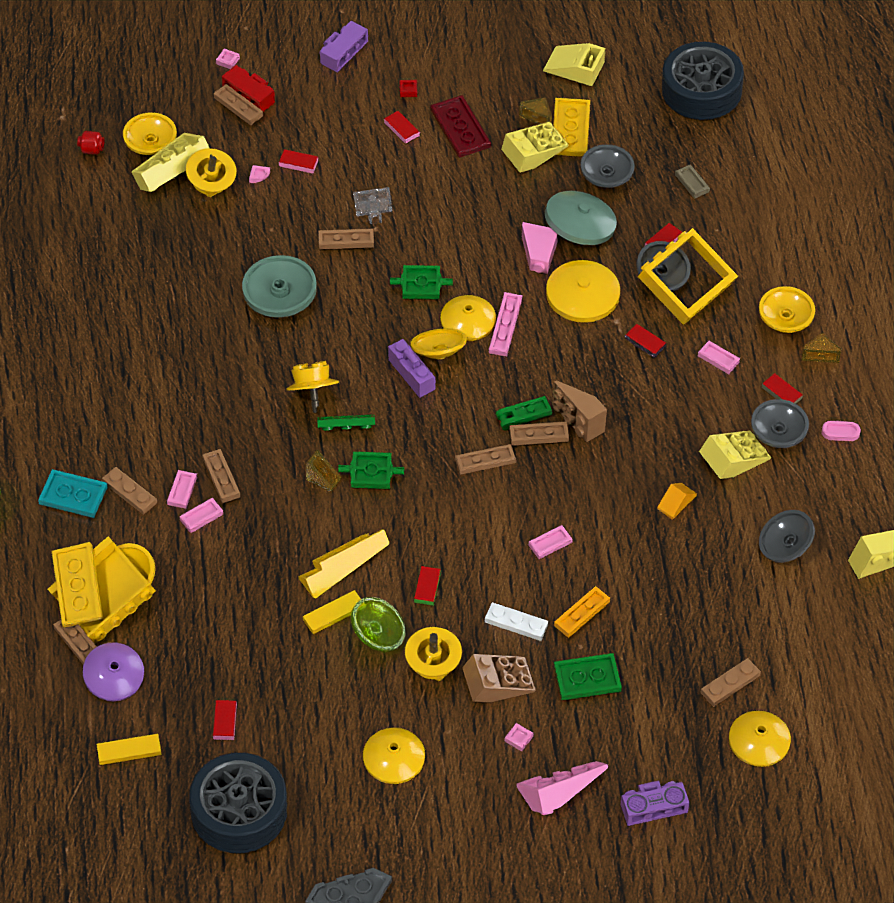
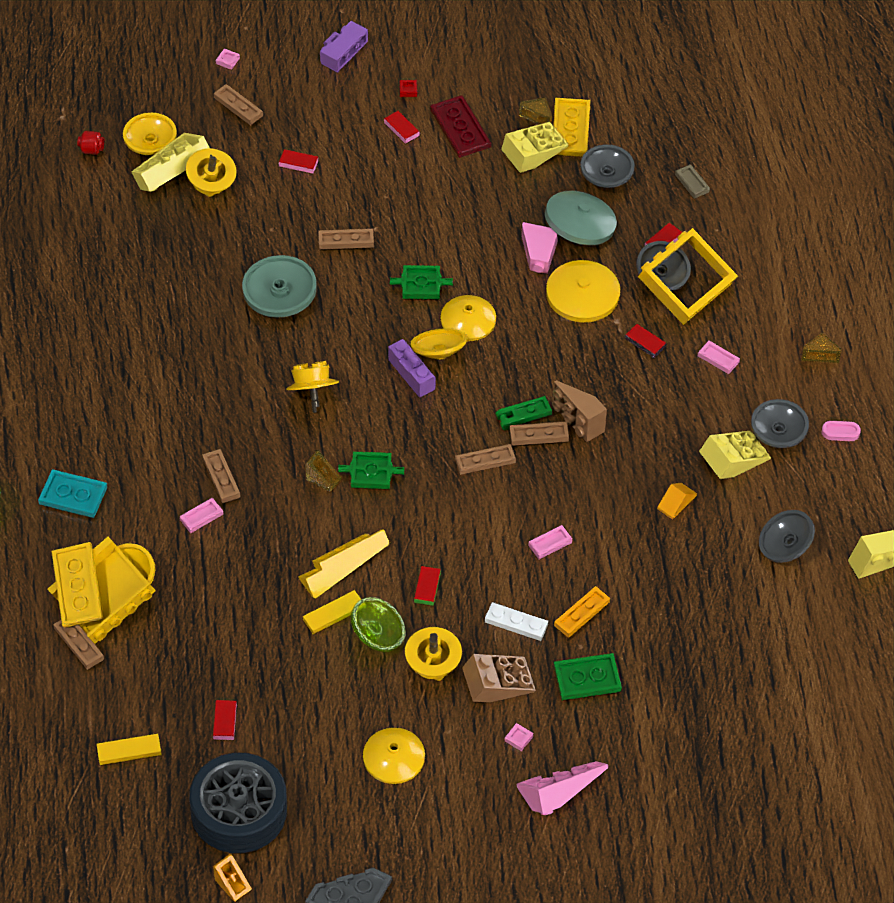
(113, 683): medium lavender dish -> none
(129, 490): medium nougat plate -> none
(182, 489): bright pink tile -> none
(231, 878): none -> light orange slope
(250, 87): red piece -> none
(259, 174): bright pink tile -> none
(346, 422): green plate -> none
(373, 203): clear brick -> none
(505, 324): bright pink tile -> none
(576, 62): light yellow slope -> none
(654, 802): medium lavender piece -> none
(702, 80): wheel -> none
(730, 682): medium nougat plate -> none
(758, 747): yellow dish -> none
(781, 389): red tile -> none
(787, 309): yellow dish -> none

